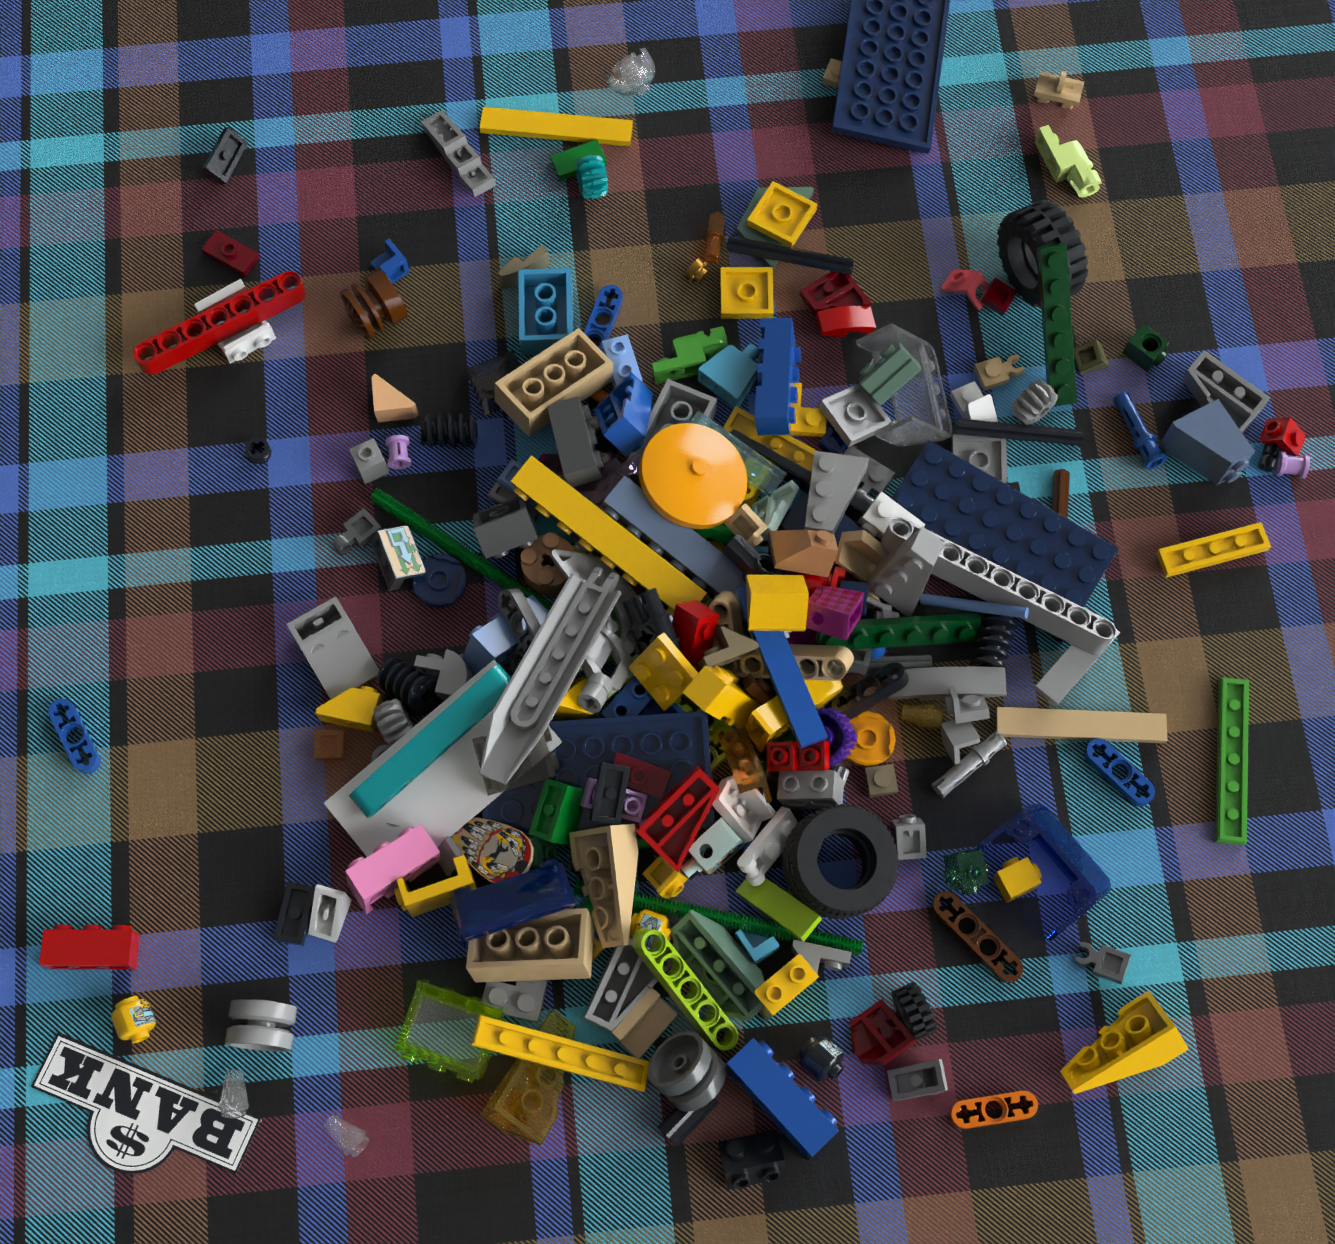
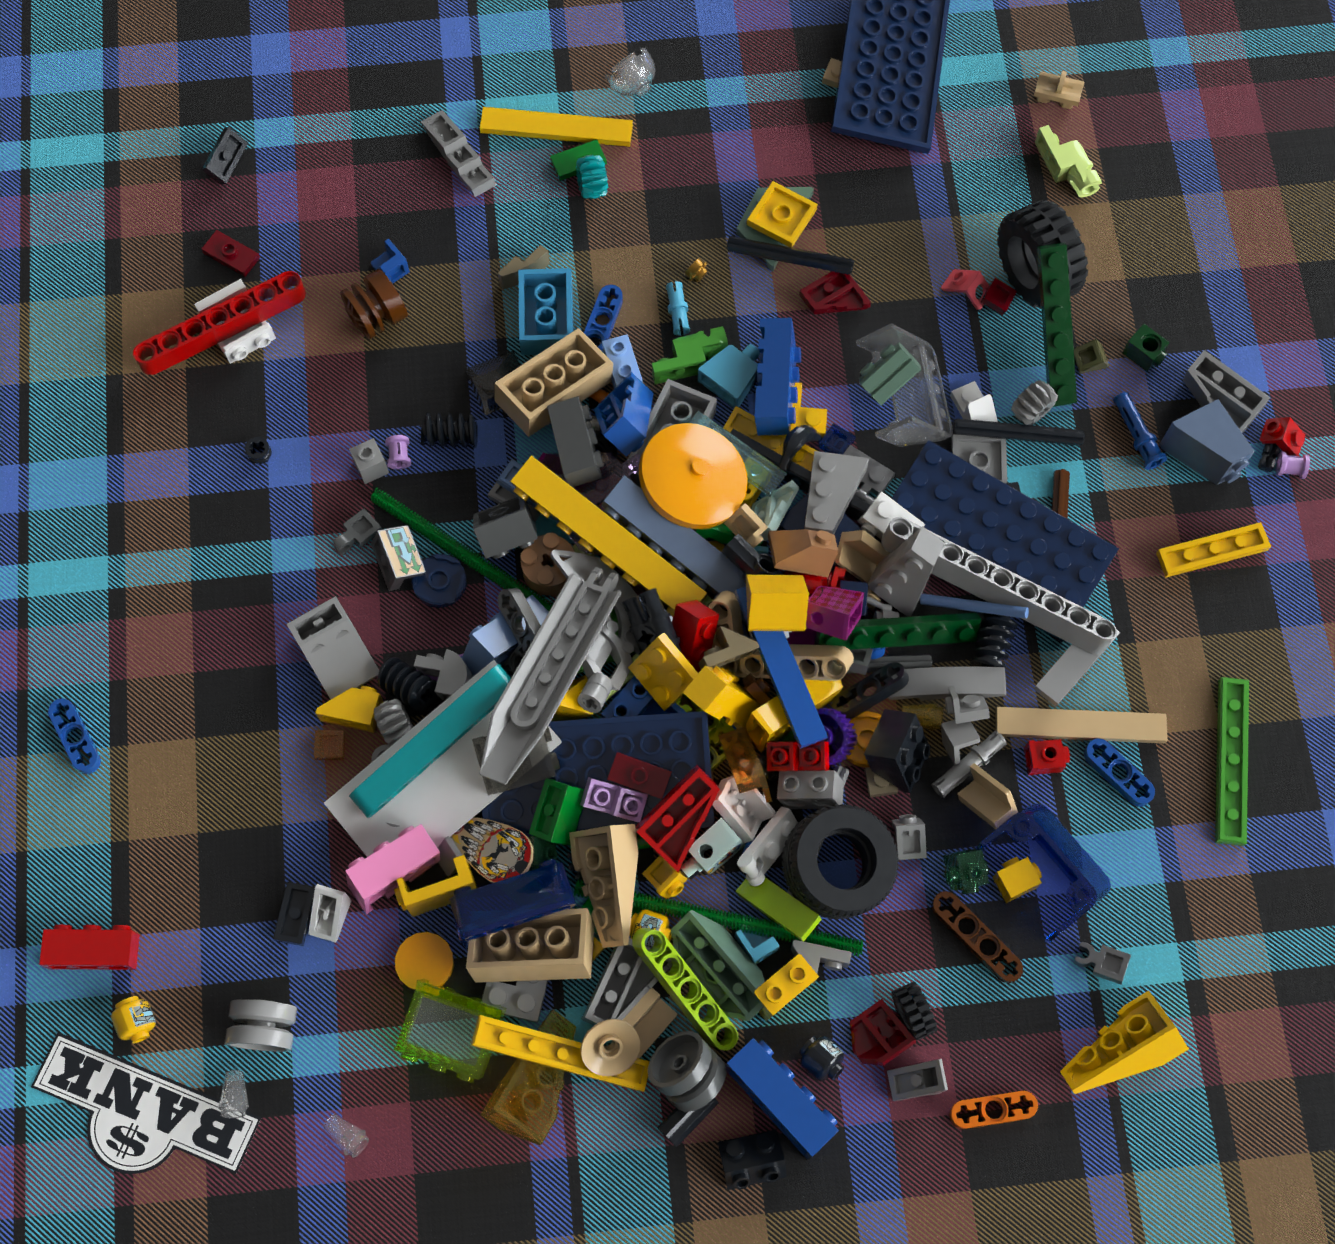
(391, 403): light nougat slope -> none
(426, 958): none -> light orange tile
(609, 793): black plate -> none
(612, 1058): none -> tan dish
(678, 308): none -> medium azure pin
(714, 237): clear orange axle -> none
(746, 292): yellow plate -> none
(794, 441): none -> black piece
(841, 320): red slope -> none
(854, 414): light grey tile -> none
(898, 749): none -> black slope
(988, 798): none -> tan panel
(995, 373): tan plate -> none
(1039, 763): none -> red brick

